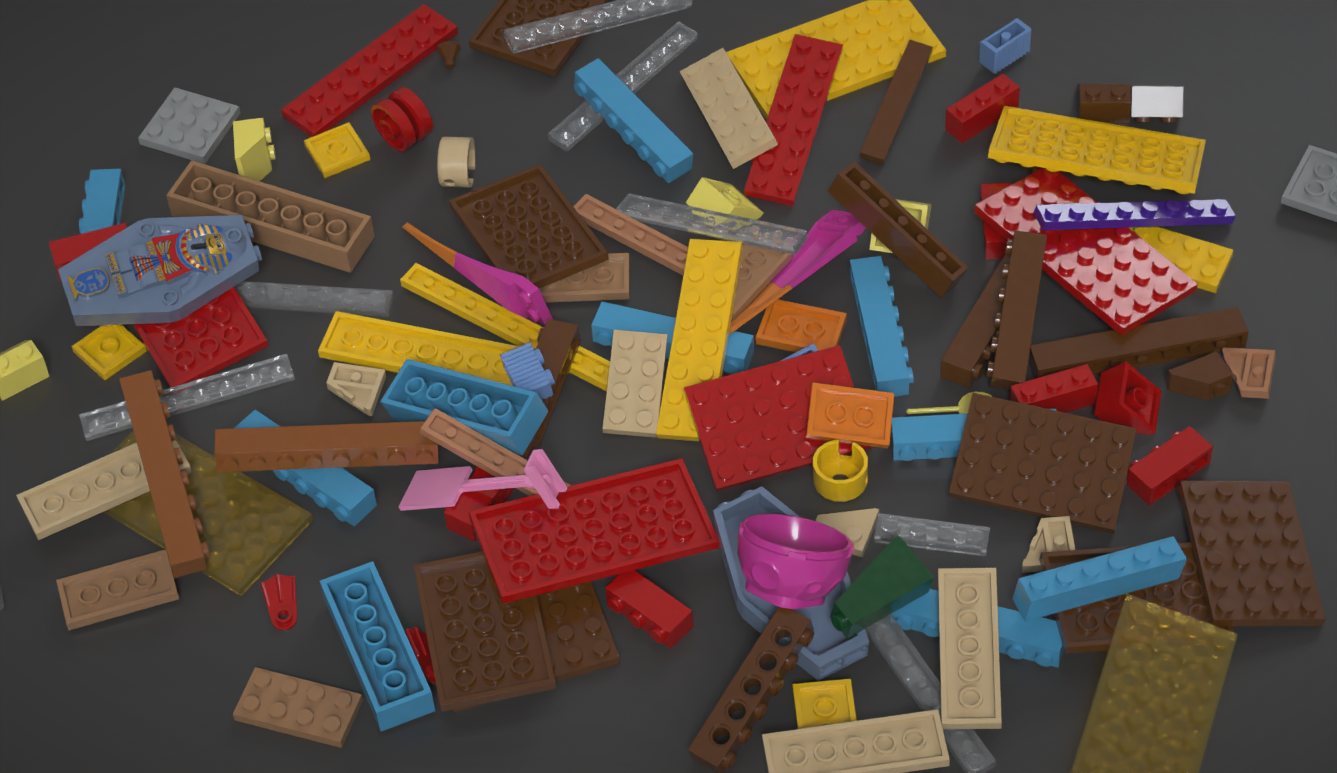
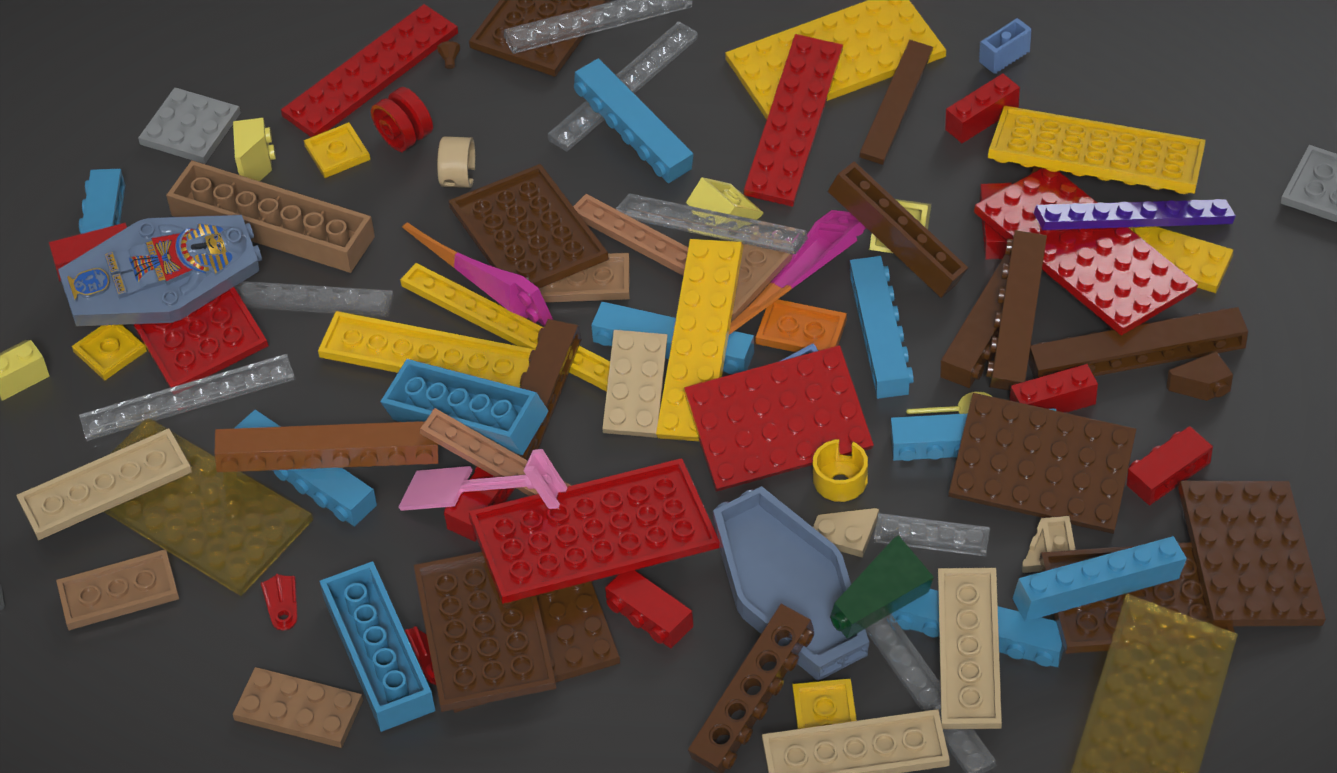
(163, 474): dark orange brick -> none
(357, 385): tan wing -> none
(526, 370): medium blue brick -> none
(728, 108): tan plate -> none
(792, 559): dark pink rock -> none
(850, 415): orange plate -> none
(1104, 102): reddish brown slope -> none
(1128, 399): red slope -> none
(1156, 102): slope -> none
(1251, 370): nougat wing -> none

